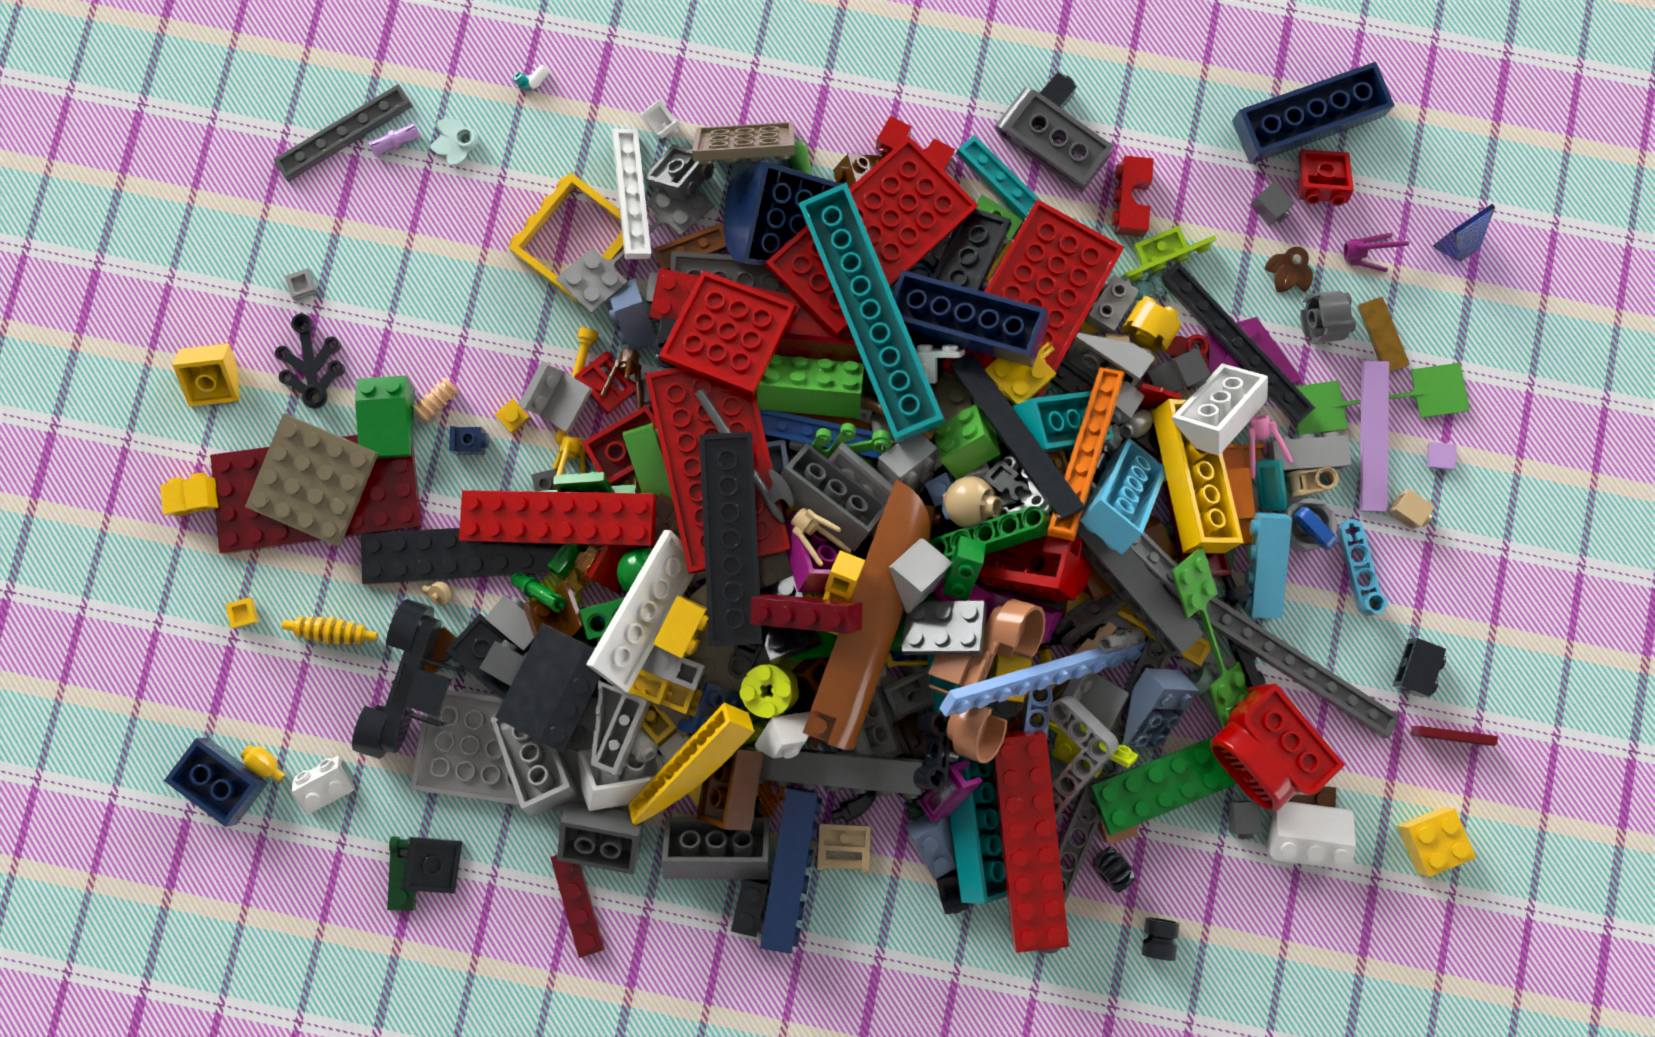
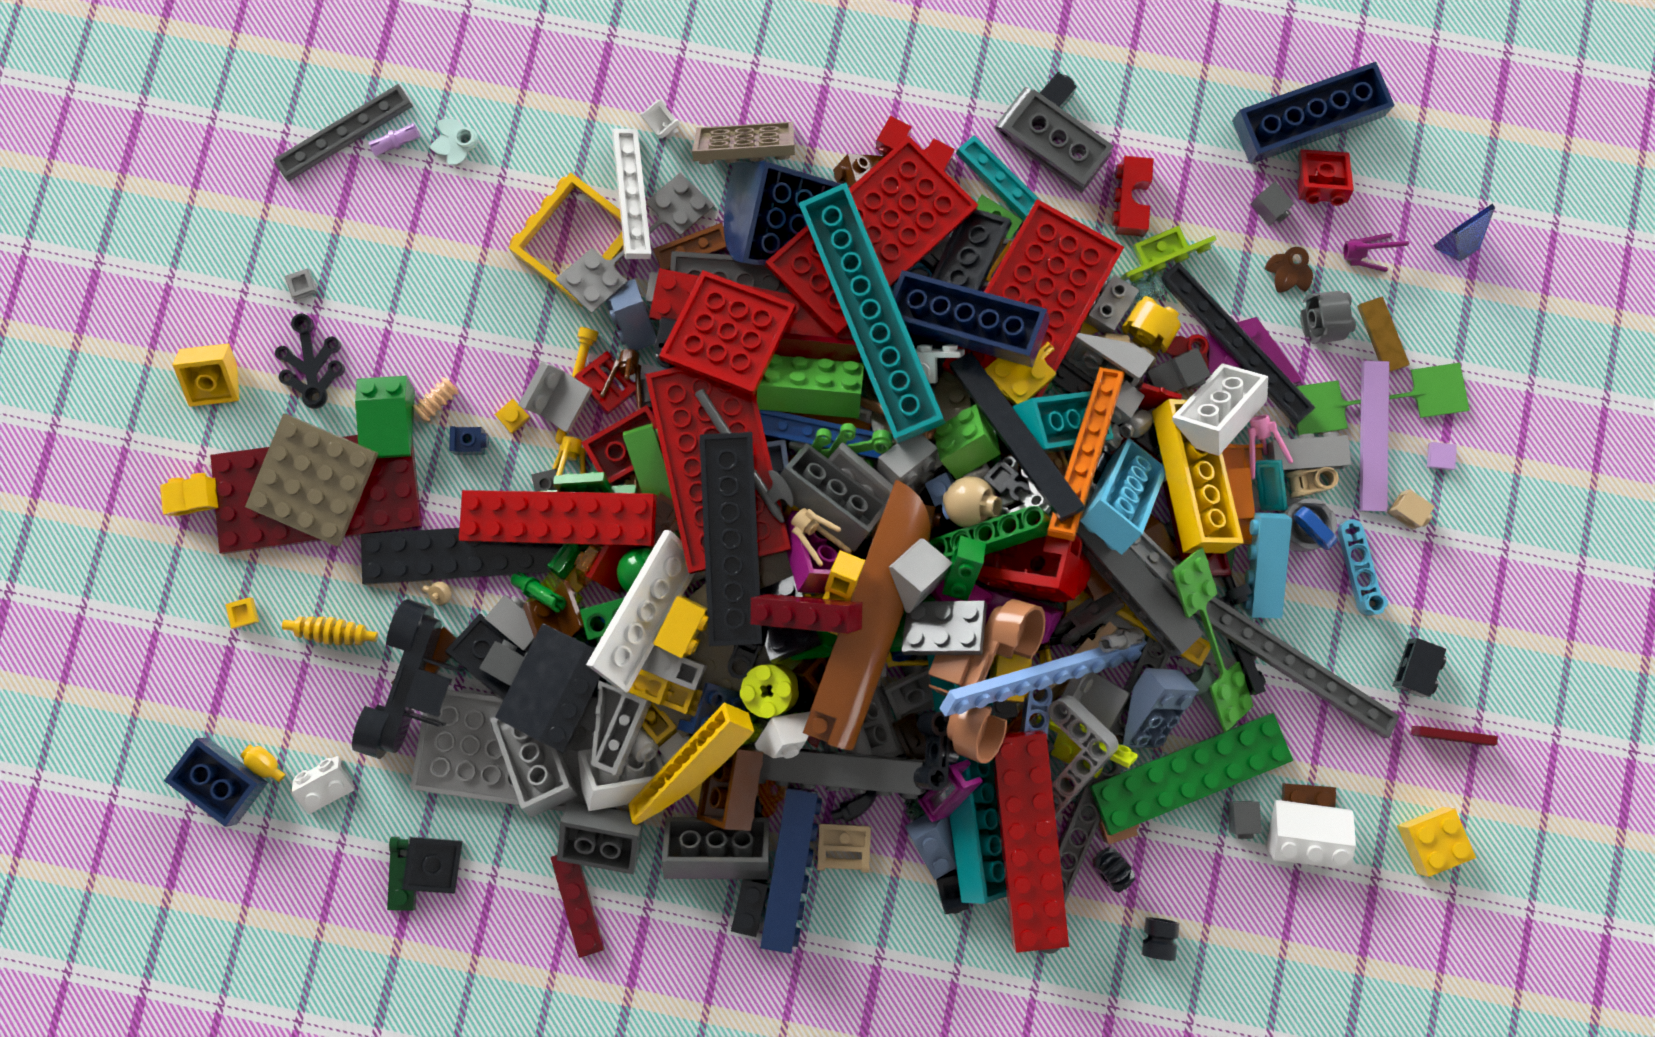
(531, 81): arm -> none
(679, 173): dark grey plate -> none
(800, 160): bright green cone -> none
(1273, 749): red brick -> none

